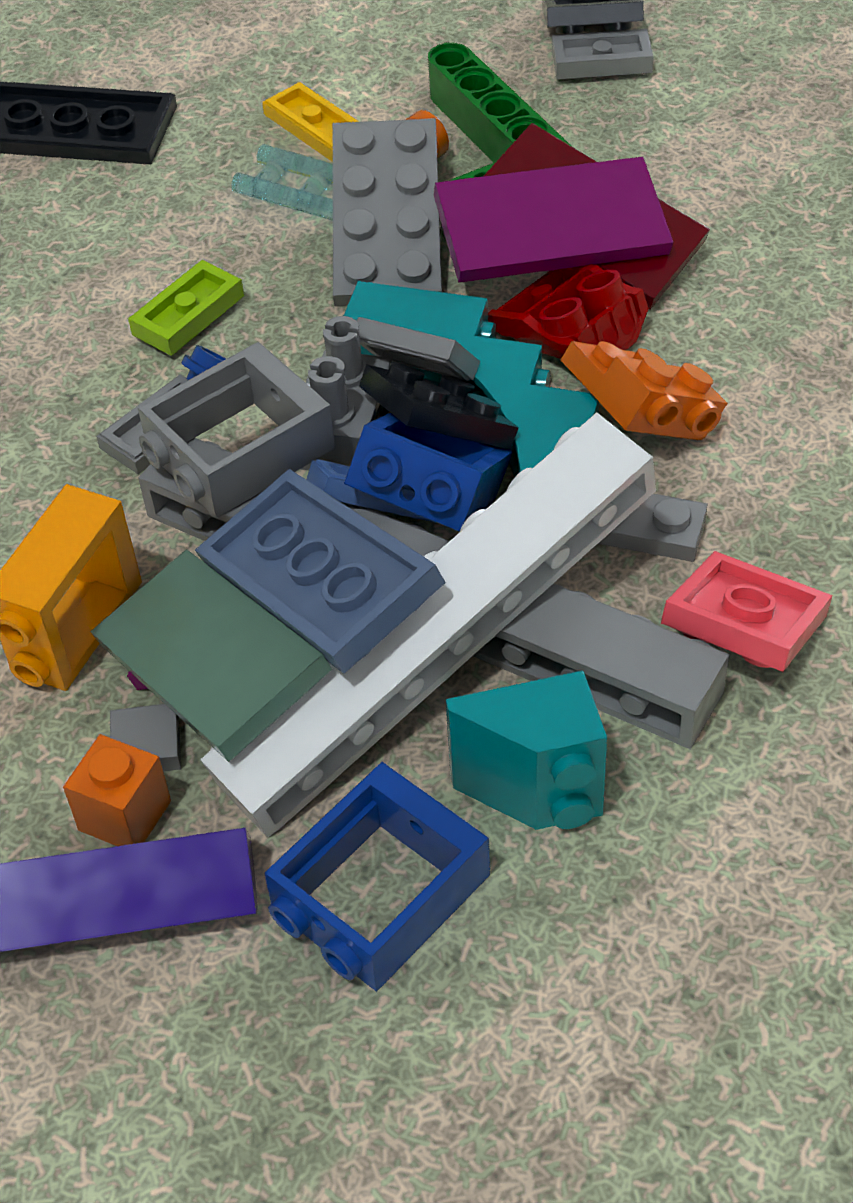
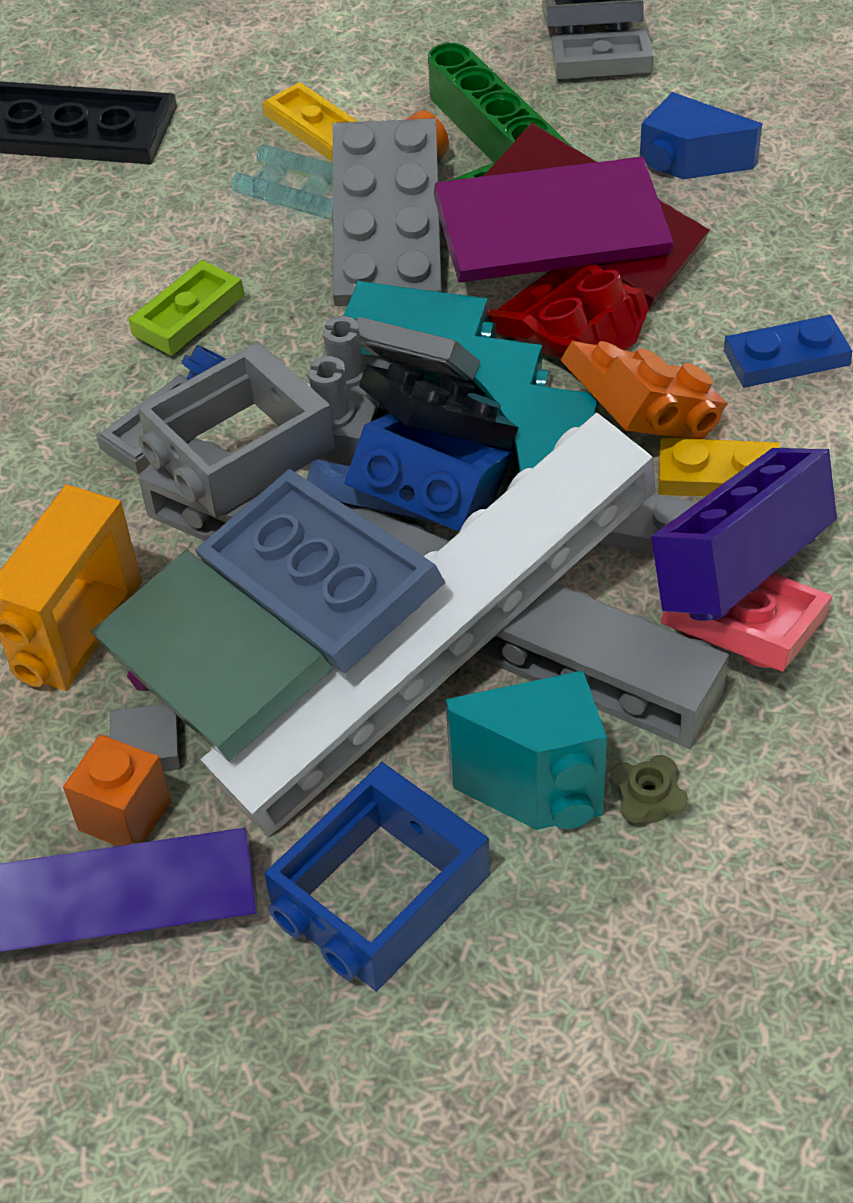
(643, 804): none -> olive plate
(698, 139): none -> blue slope
(703, 465): none -> yellow plate
(743, 531): none -> dark purple brick
(787, 351): none -> blue plate

